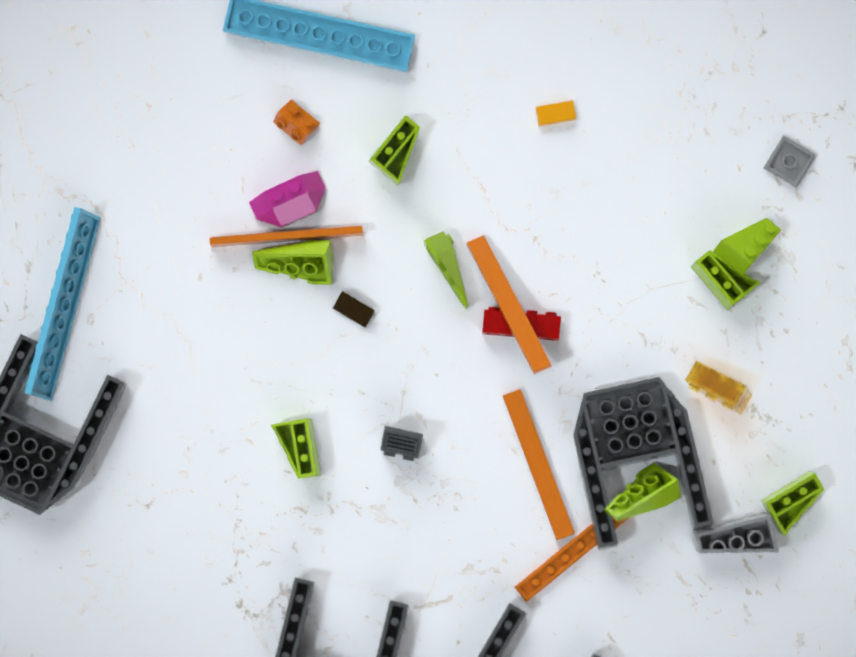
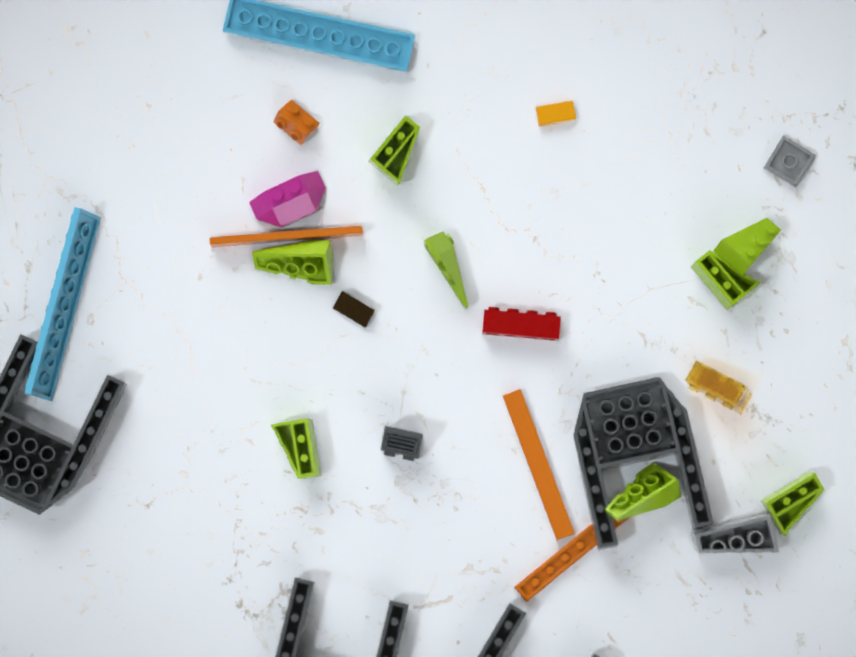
(509, 305): orange tile -> none

